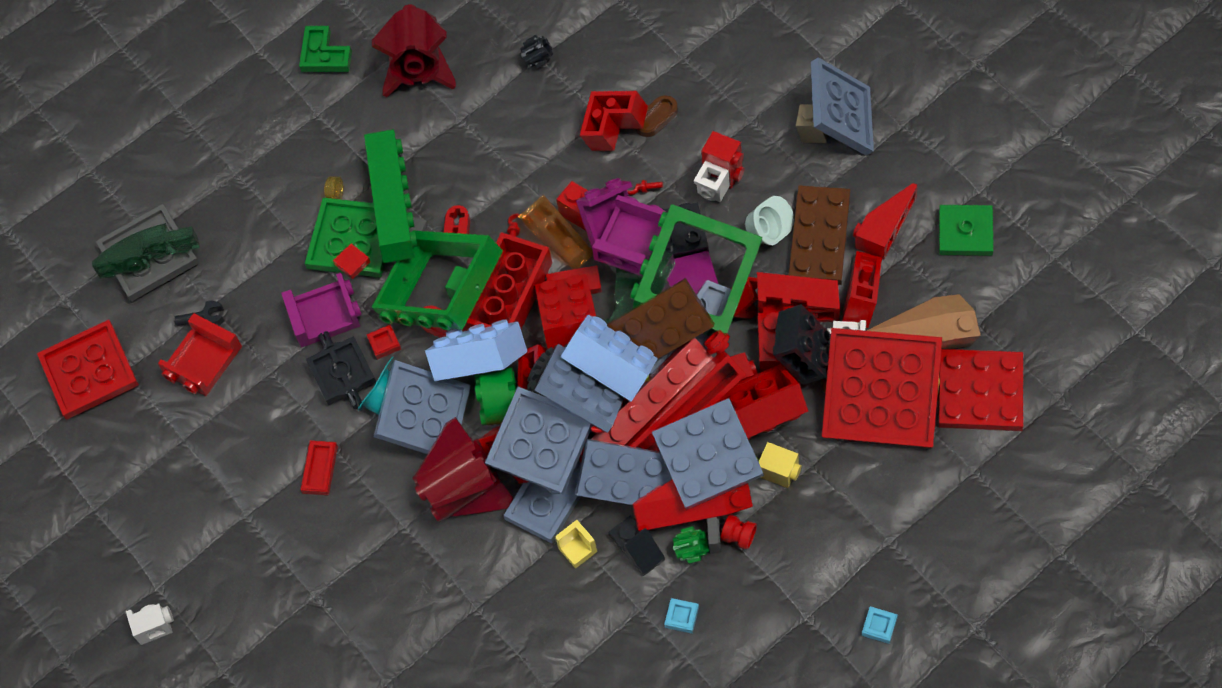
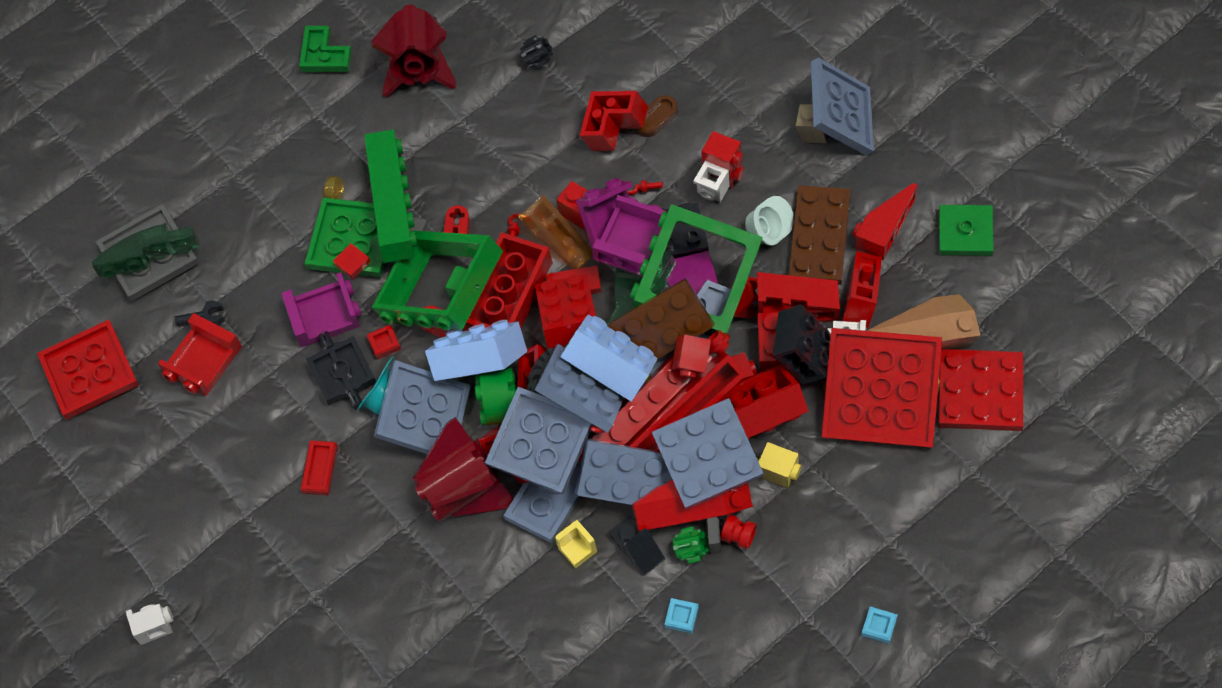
(691, 355): none -> red brick

